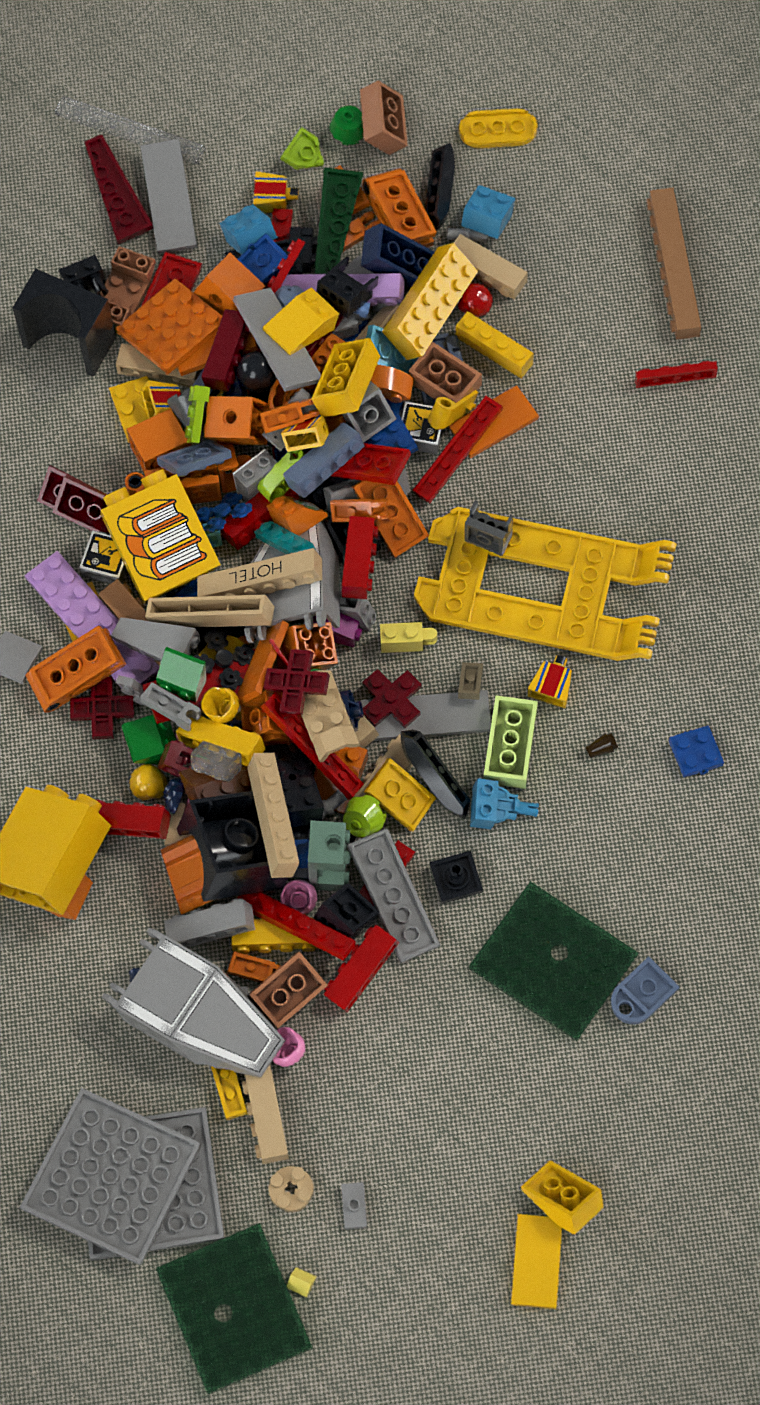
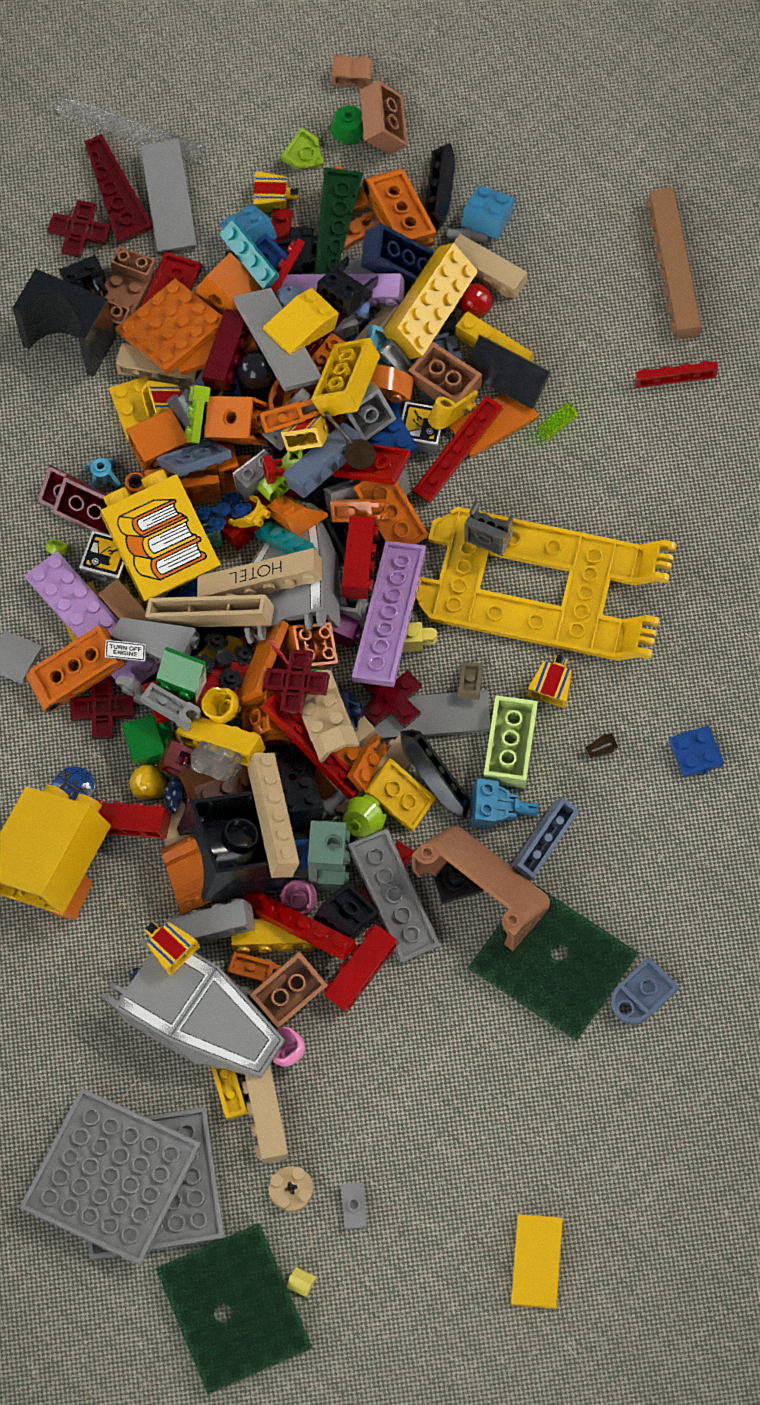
(57, 546): none -> lime tile
(75, 782): none -> dish
(79, 228): none -> dark red plate
(102, 472): none -> medium azure brick
(125, 650): none -> white sticker
(170, 946): none -> torso
(249, 254): none -> teal plate
(255, 518): none -> yellow helmet
(270, 470): none -> red tile
(351, 71): none -> nougat brick
(358, 452): none -> dark brown piece
(367, 762): none -> orange hinge
(389, 614): none -> lavender plate
(394, 356): none -> light grey tile
(449, 326): none -> black hinge
(498, 128): yellow tile -> none
(508, 371): none -> black tile
(522, 898): none -> nougat windscreen
(544, 838): none -> sand blue brick
(557, 422): none -> clear neon green brick
(564, 1196): yellow slope -> none

